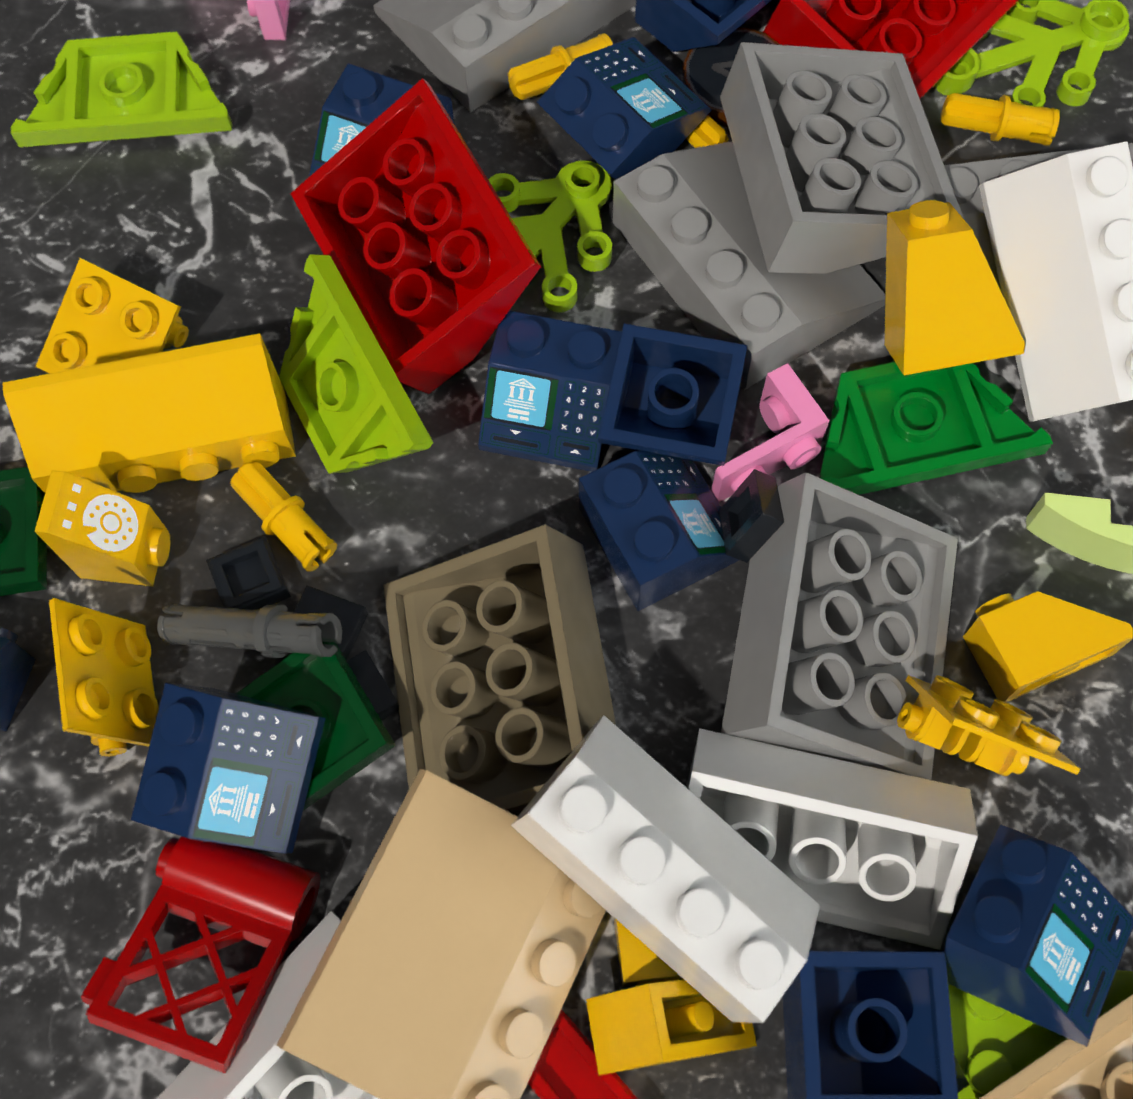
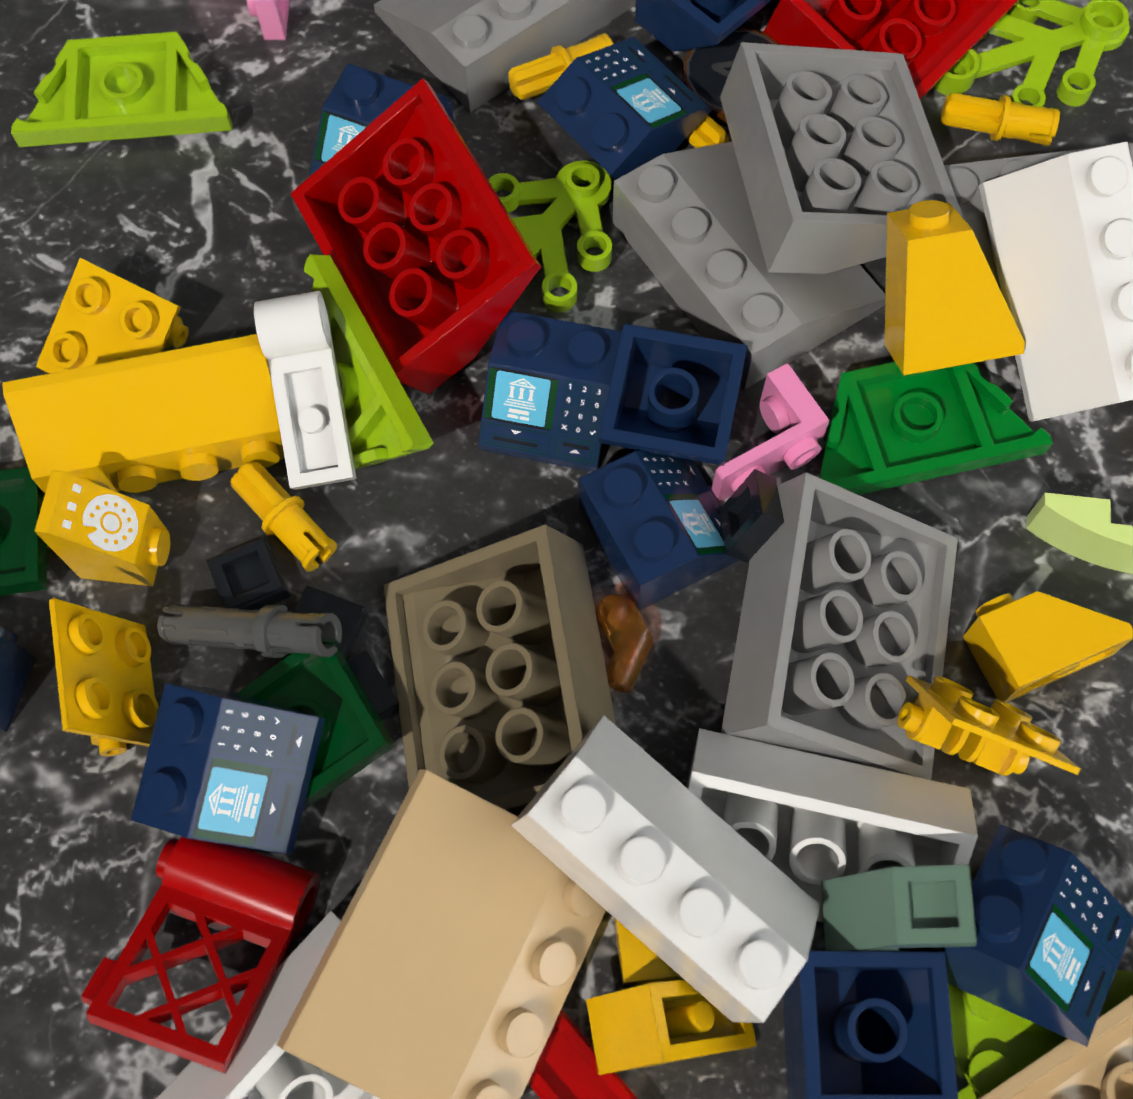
(306, 389): none -> white plate
(628, 637): none -> clear orange arm
(899, 909): none -> sand green slope

